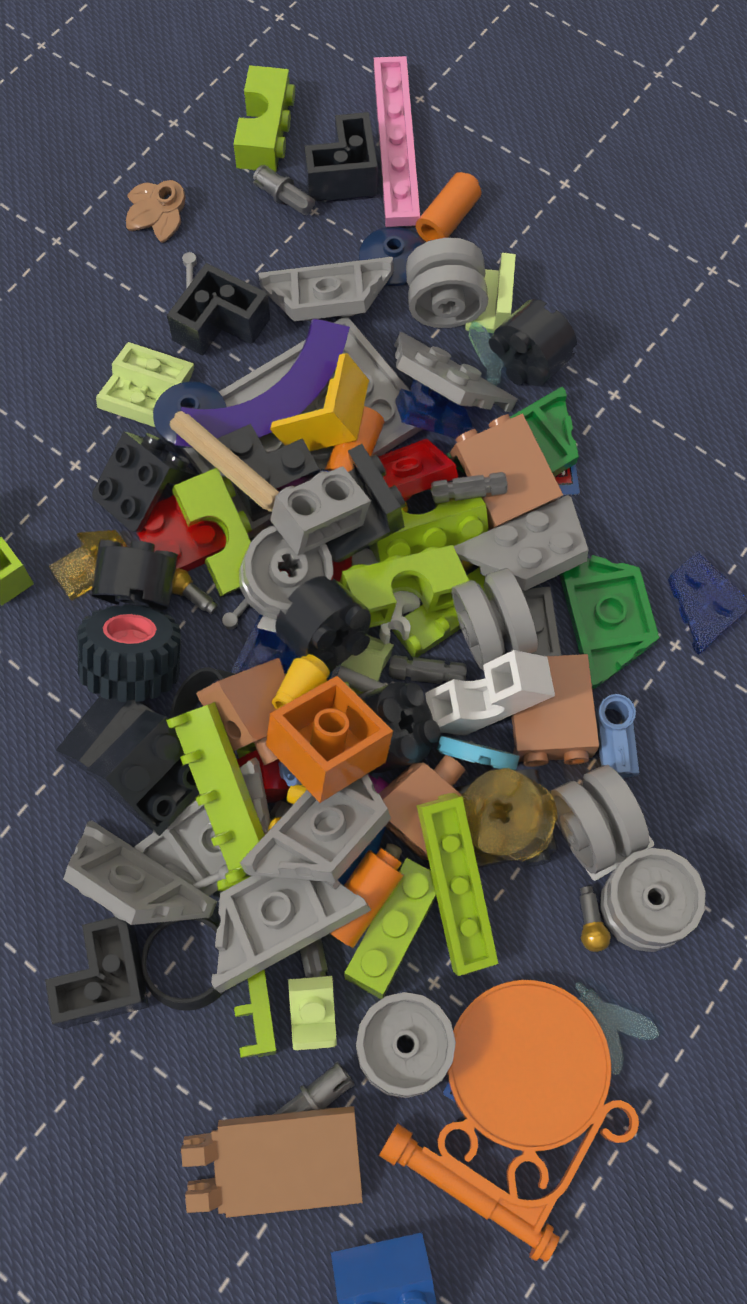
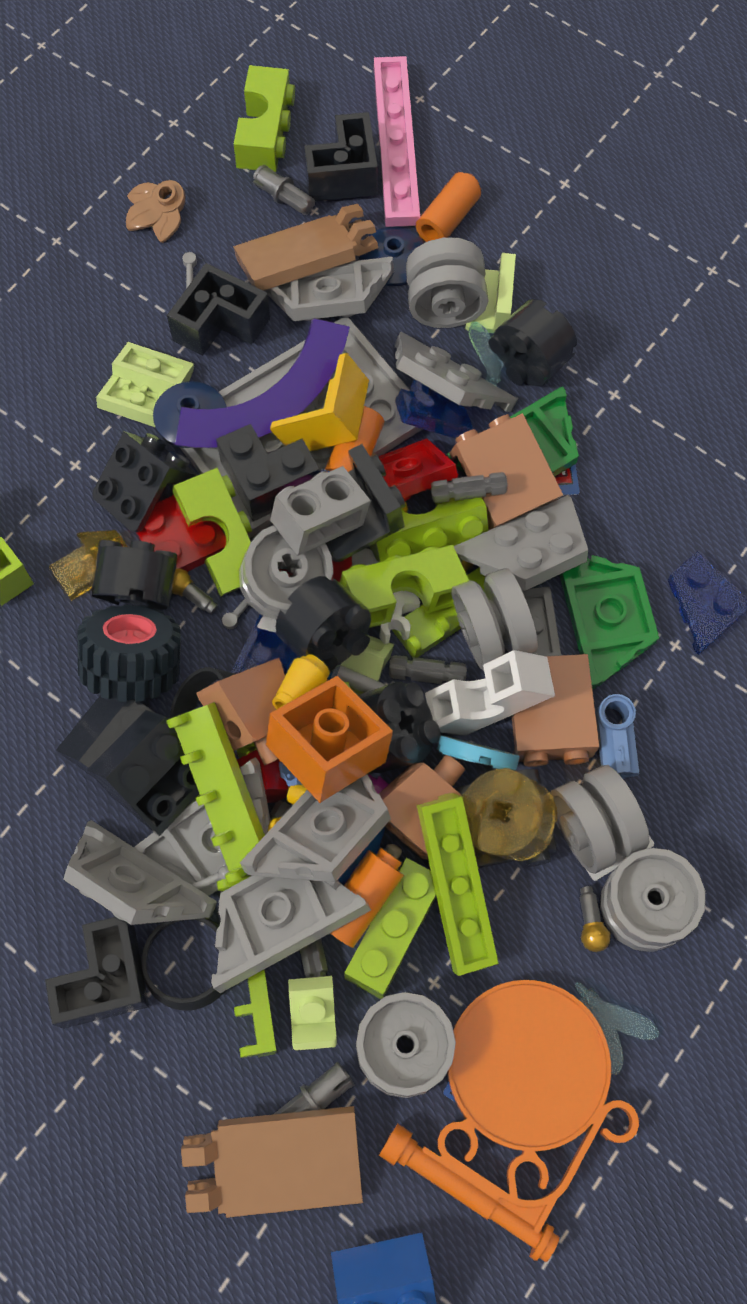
(224, 460): tan axle -> none
(306, 248): none -> medium nougat tile

